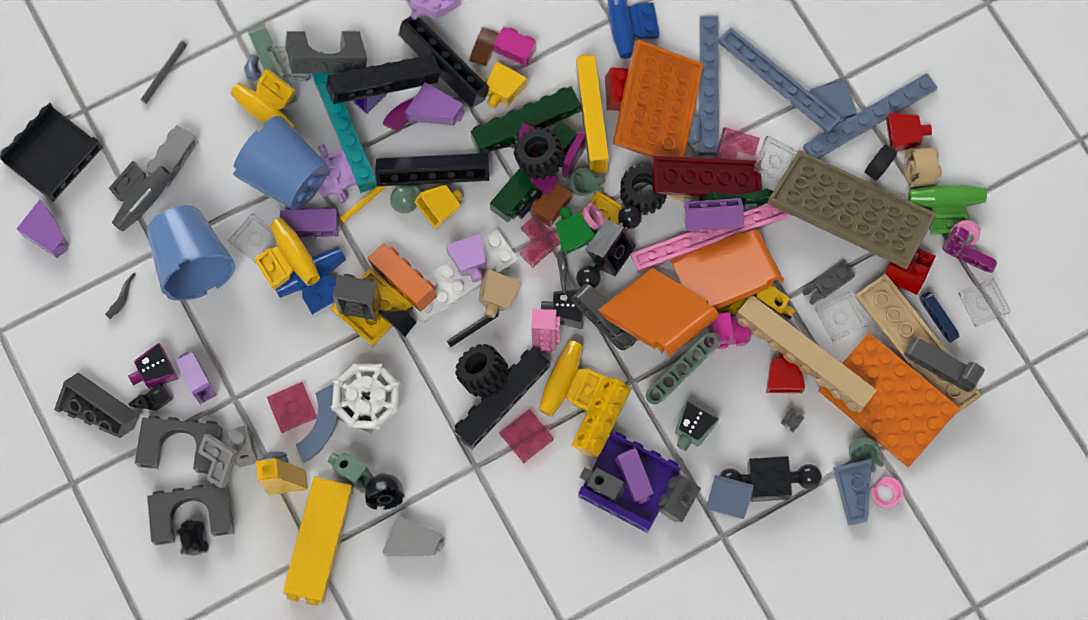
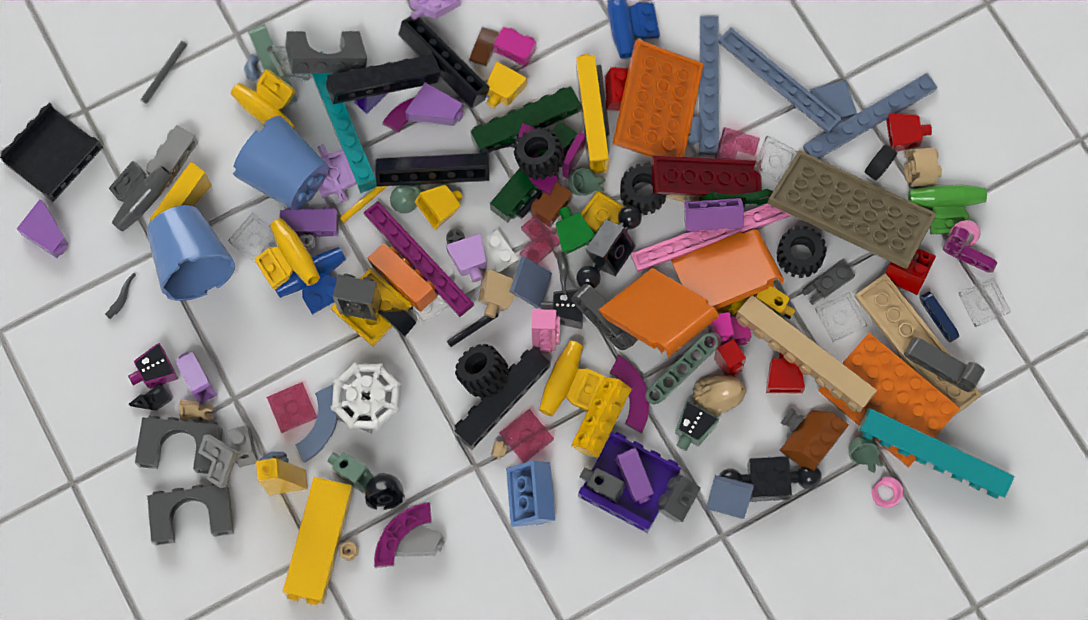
(95, 406): dark grey wedge -> none
(187, 189): none -> yellow slope
(192, 538): black piece -> none
(193, 410): none -> tan plate
(311, 243): none -> white plate
(343, 551): none -> tan plate
(397, 530): none -> magenta tile
(418, 258): none -> magenta tile
(454, 235): none -> dark grey wheel
(499, 449): none -> tan plate
(530, 282): none -> sand blue tile
(530, 494): none -> medium blue slope
(592, 211): bright pink piece -> none
(603, 100): none -> dark grey bar
(637, 398): none -> magenta tile
(718, 393): none -> tan piece
(730, 358): none -> red brick
(801, 237): none -> black tyre
(814, 438): none -> dark orange slope
(854, 490): sand blue wing -> none
(936, 453): none -> teal brick

